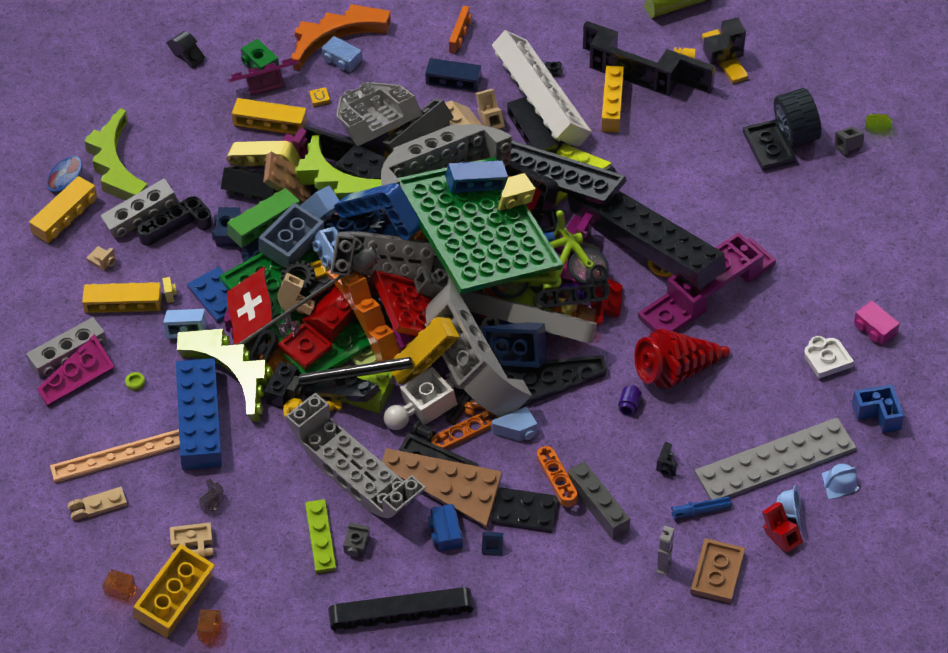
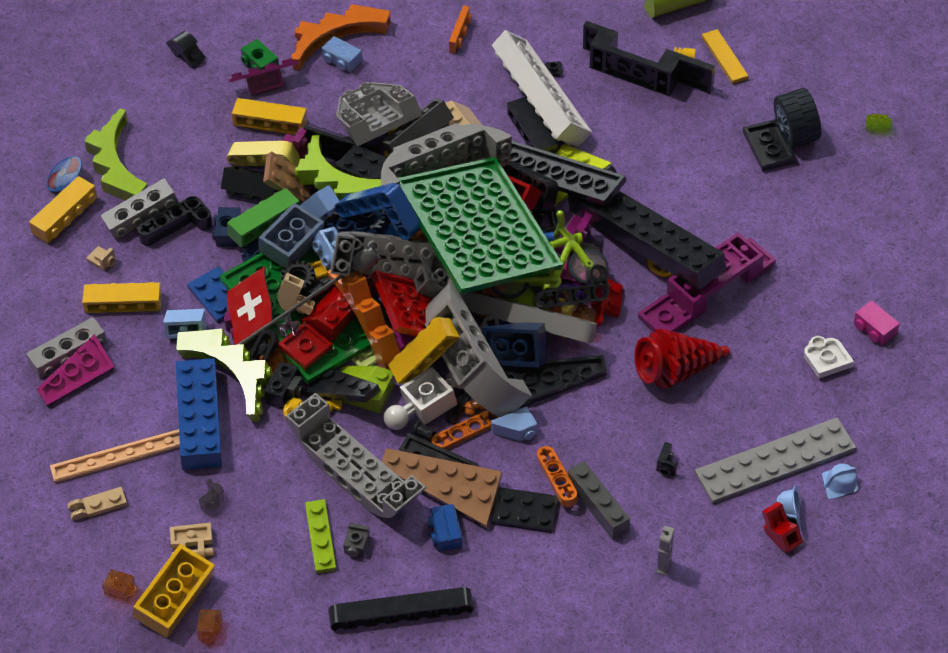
(135, 381): lime tile -> none
(170, 289): light yellow plate -> none
(319, 96): yellow tile -> none
(356, 371): black axle -> none
(453, 74): dark blue brick -> none
(476, 176): brick -> none
(488, 109): tan brick -> none
(492, 543): dark blue tile -> none
(516, 192): light yellow slope -> none
(612, 99): yellow brick -> none
(629, 400): dark purple brick -> none
(692, 509): blue axle -> none
(717, 570): medium nougat plate -> none
(727, 44): black brick -> none
(848, 139): dark grey brick -> none
(879, 403): blue brick -> none

